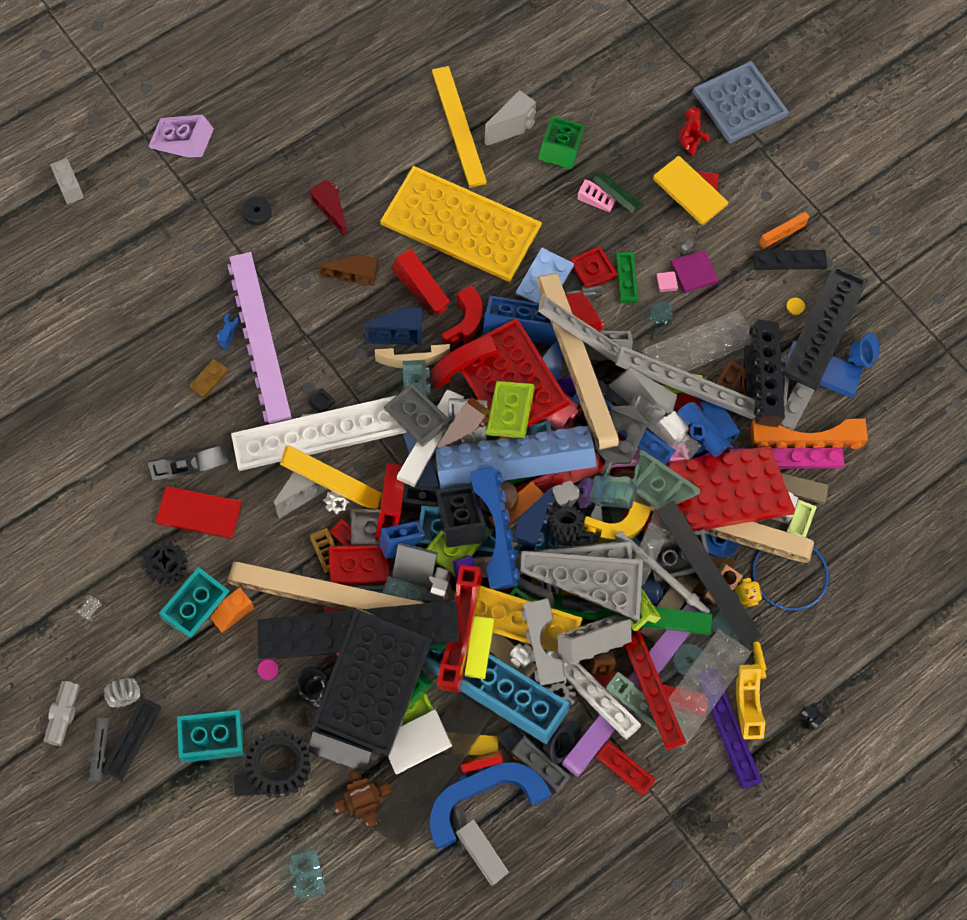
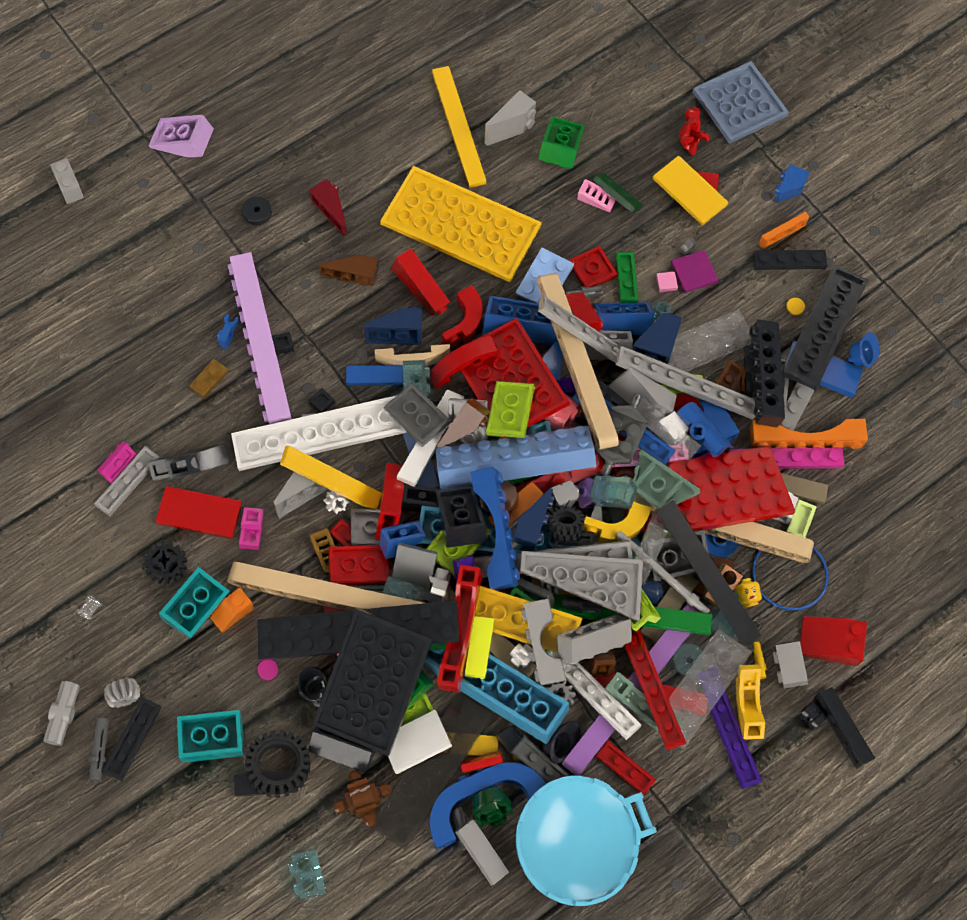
(117, 462): none -> dark pink plate
(126, 482): none -> light grey tile
(251, 528): none -> dark pink slope
(283, 343): none -> black tile
(374, 375): none -> blue tile
(491, 807): none -> dark green cone
(580, 839): none -> medium azure dish
(625, 316): none -> blue slope
(659, 338): none -> dark blue slope
(791, 665): none -> light grey brick
(792, 183): none -> blue slope
(833, 639): none -> red slope
(844, 727): none -> black fence

